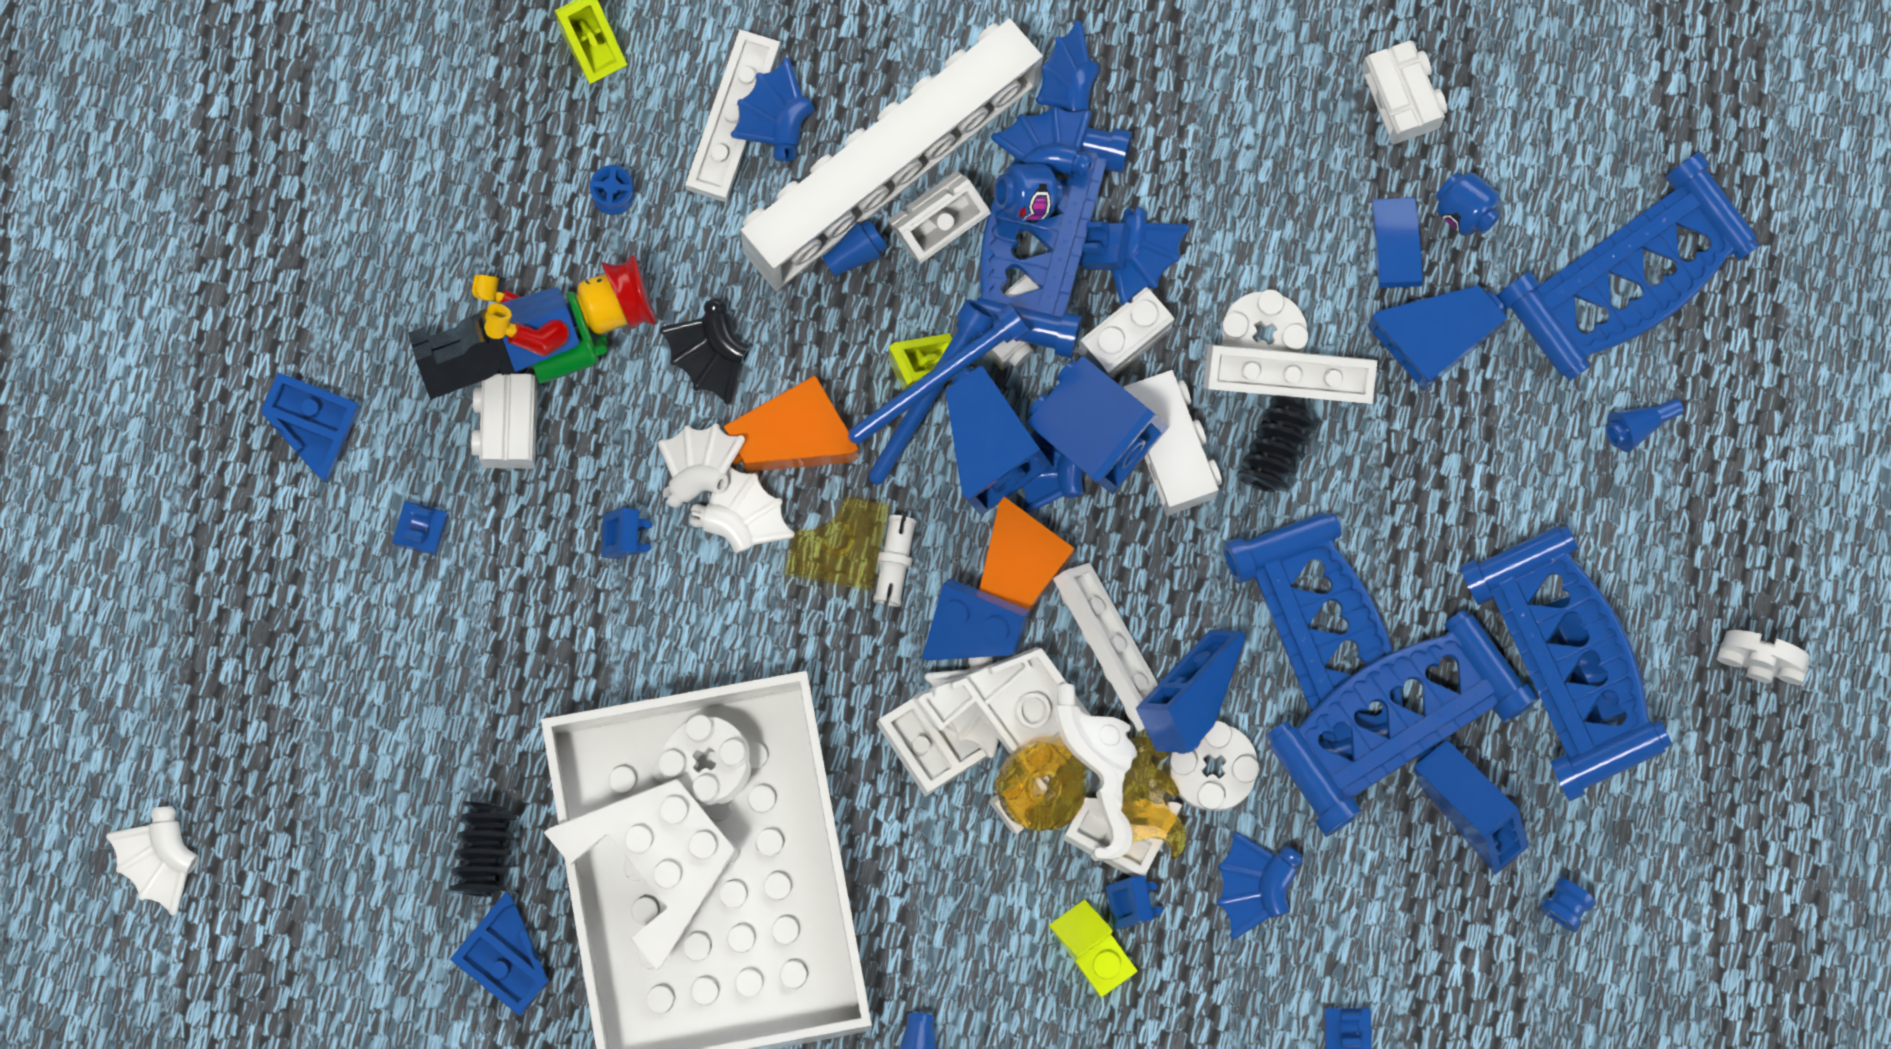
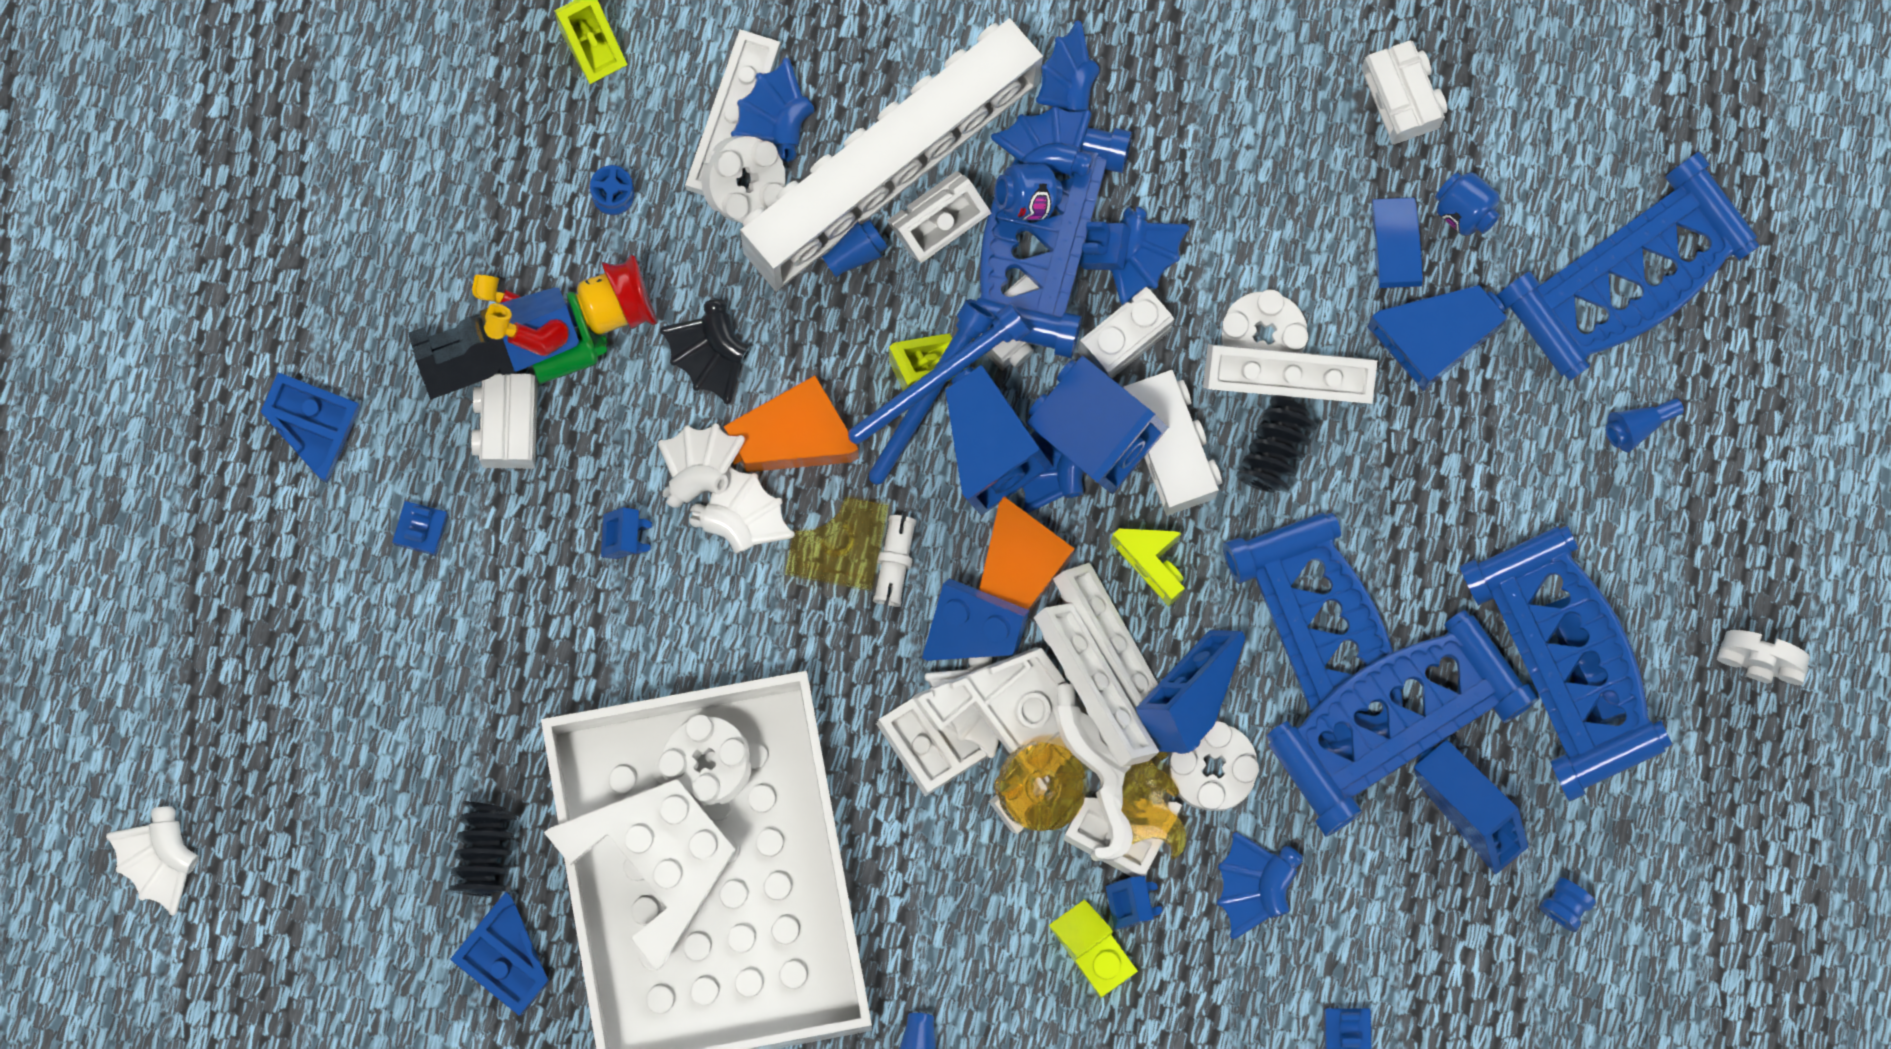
(726, 165): none -> white plate
(1096, 685): none -> white plate
(1142, 552): none -> neon yellow slope

